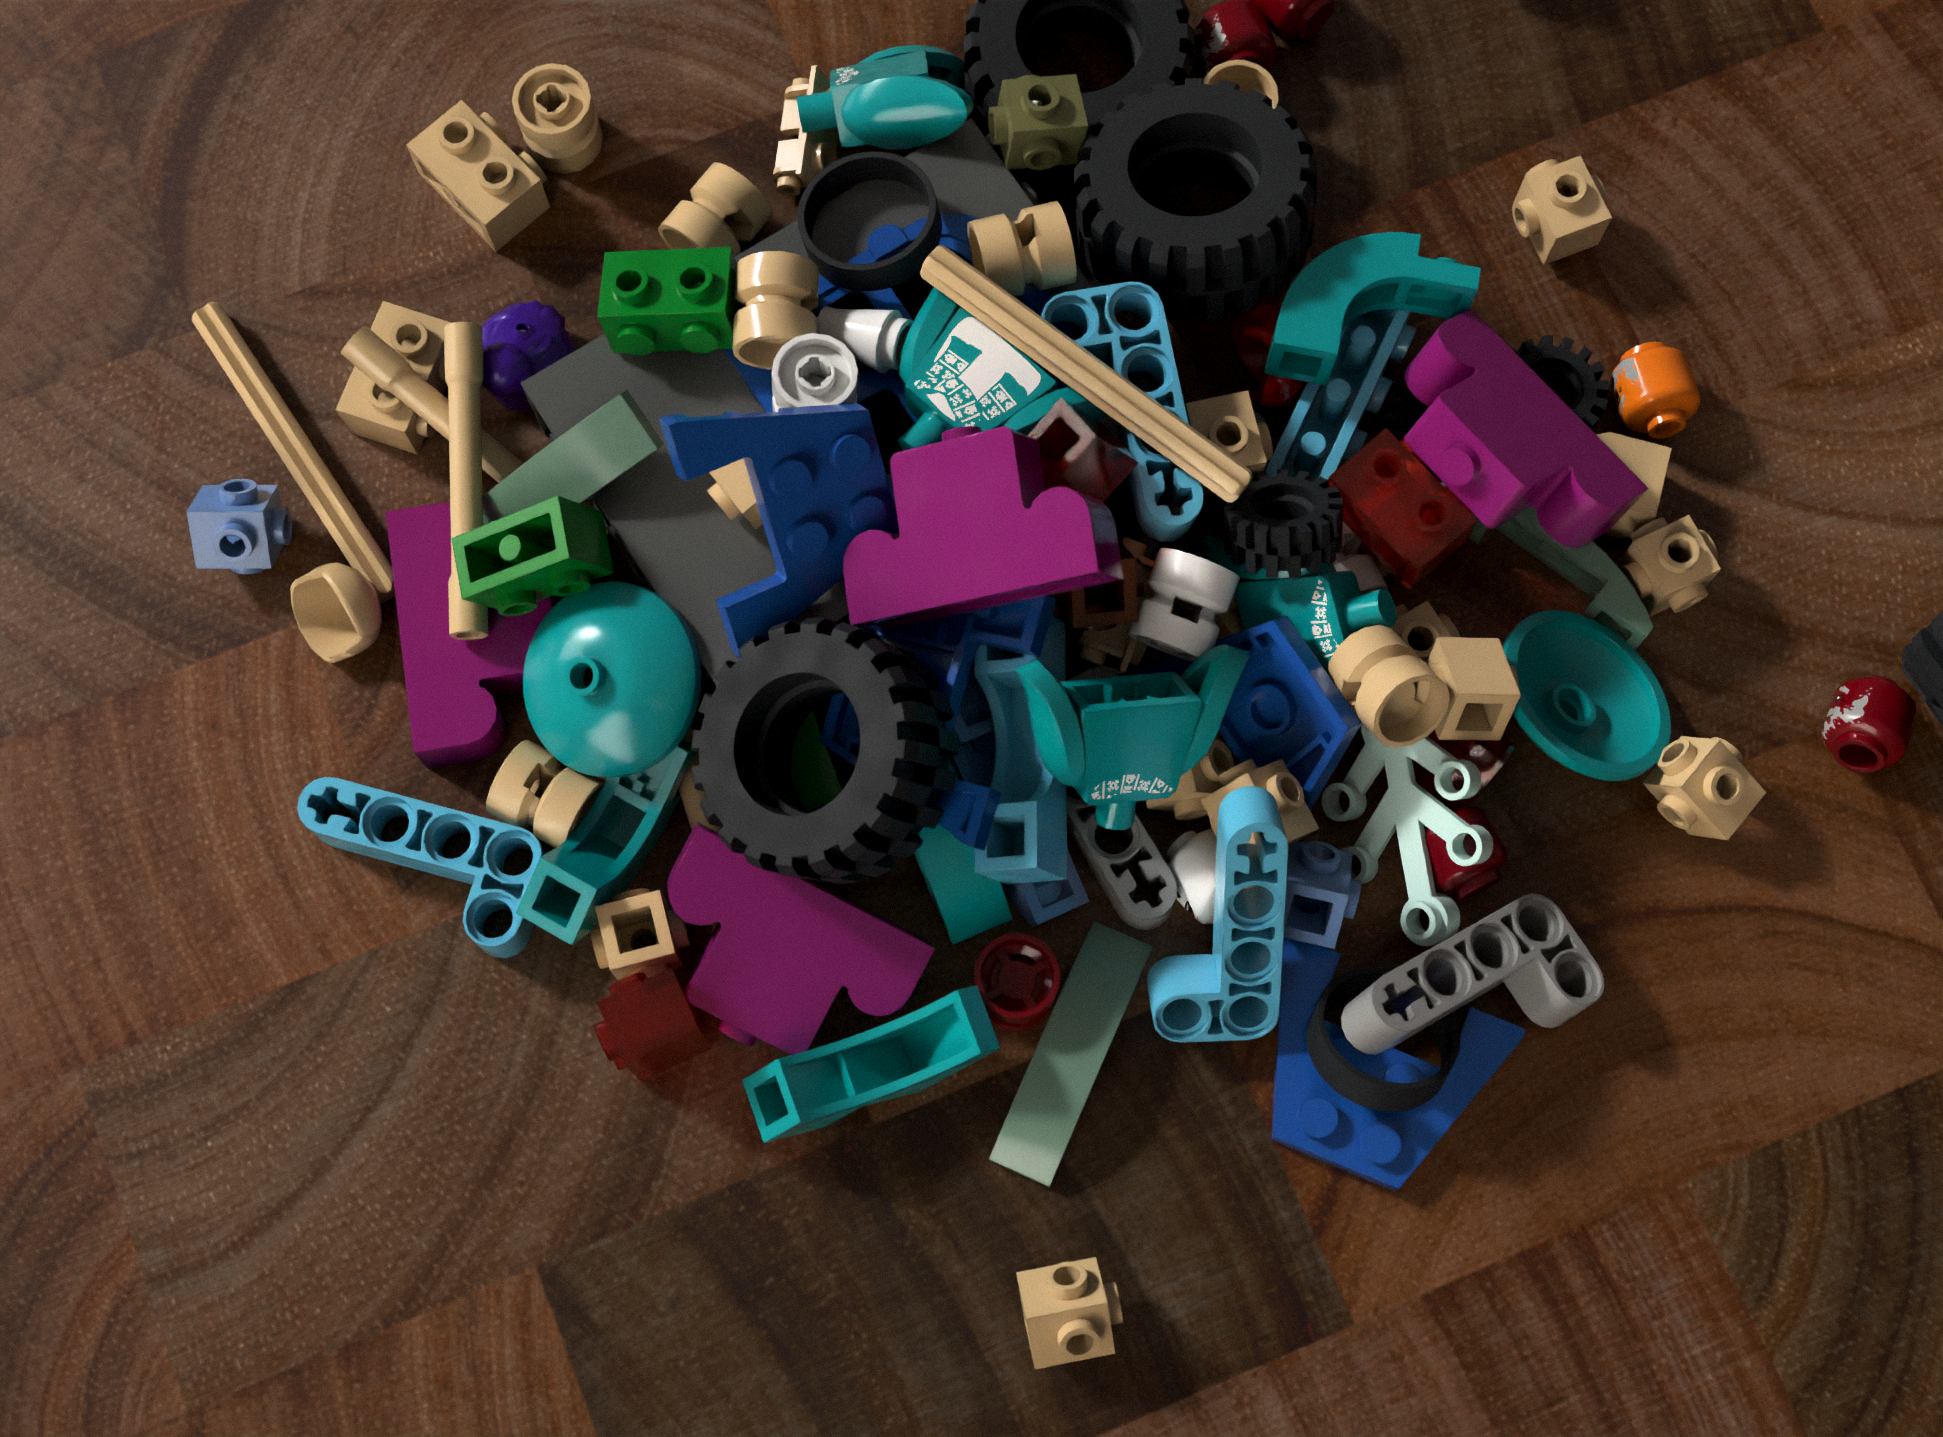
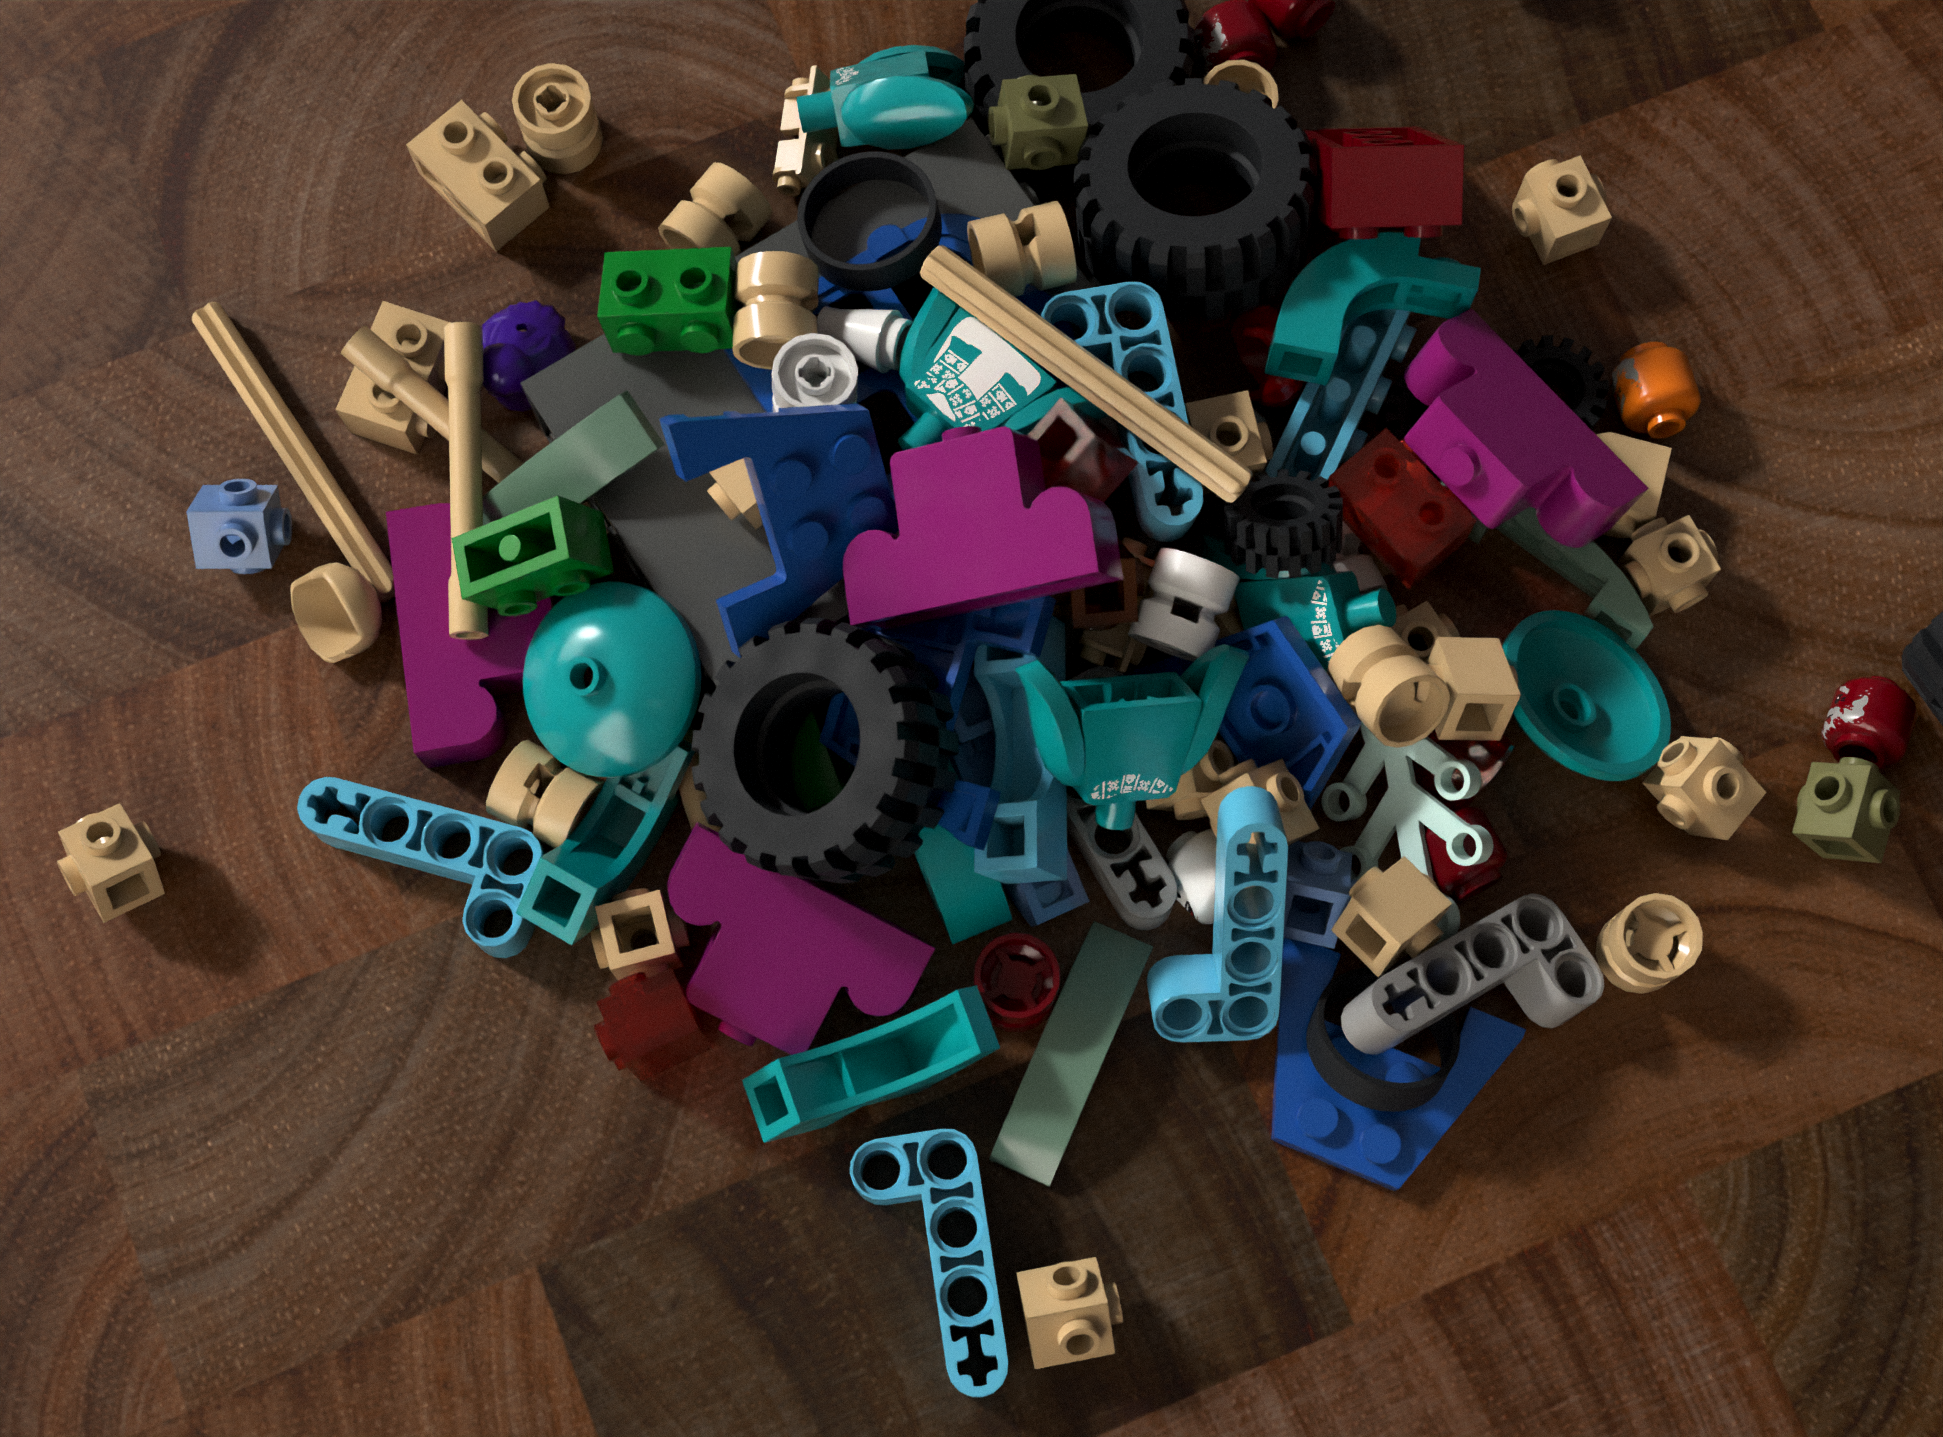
(111, 862): none -> tan brick
(947, 1263): none -> medium azure beam
(1387, 180): none -> dark red brick
(1392, 915): none -> tan brick
(1649, 943): none -> tan wheel
(1847, 810): none -> olive brick

